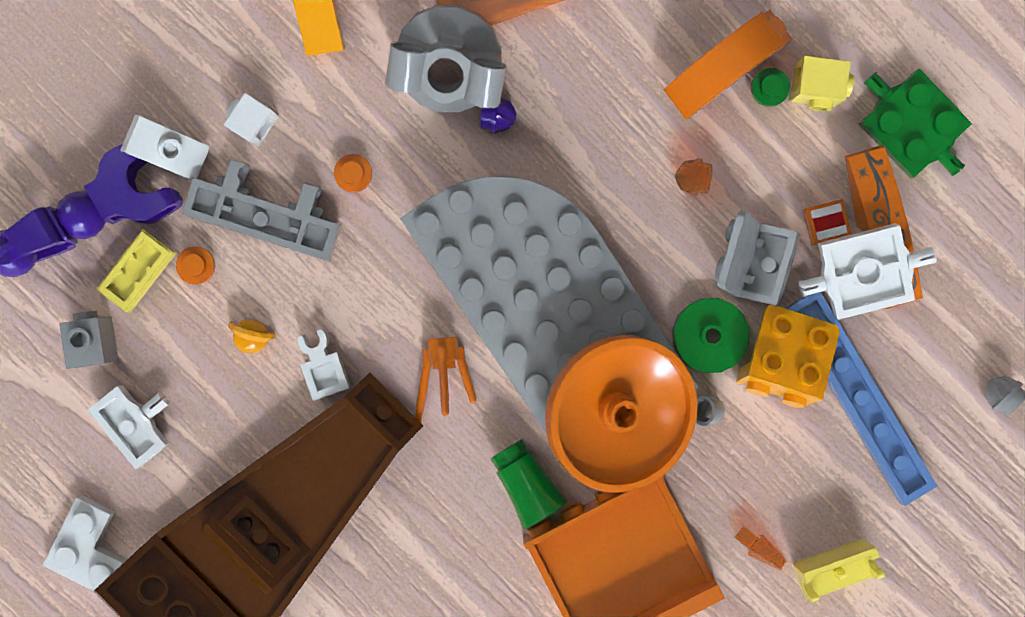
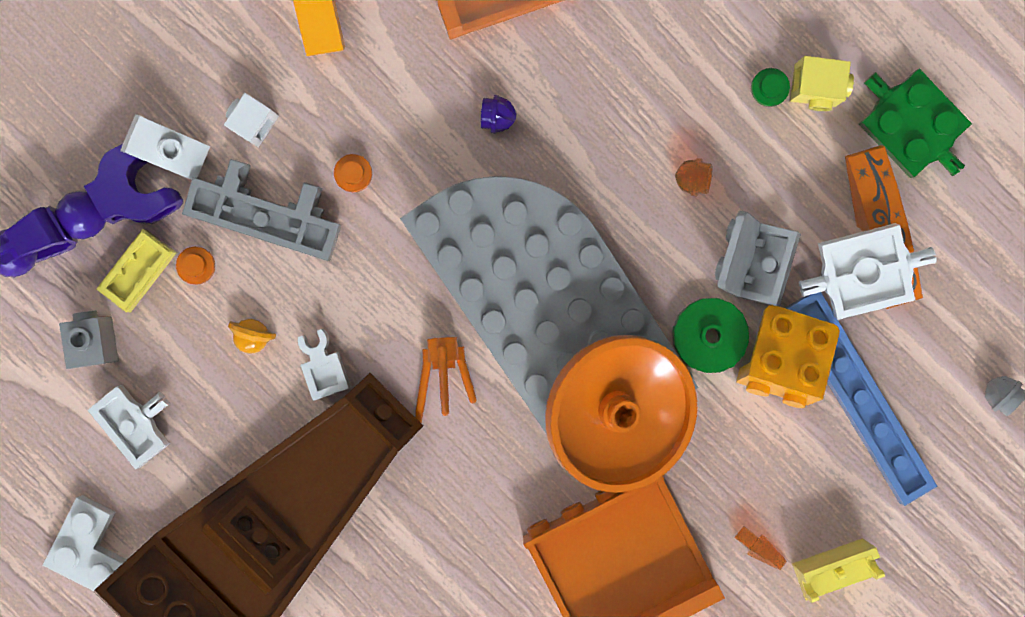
(451, 34): light grey piece -> none
(527, 484): green plant -> none
(709, 405): light grey hinge -> none
(727, 63): orange arch -> none
(826, 221): tile -> none

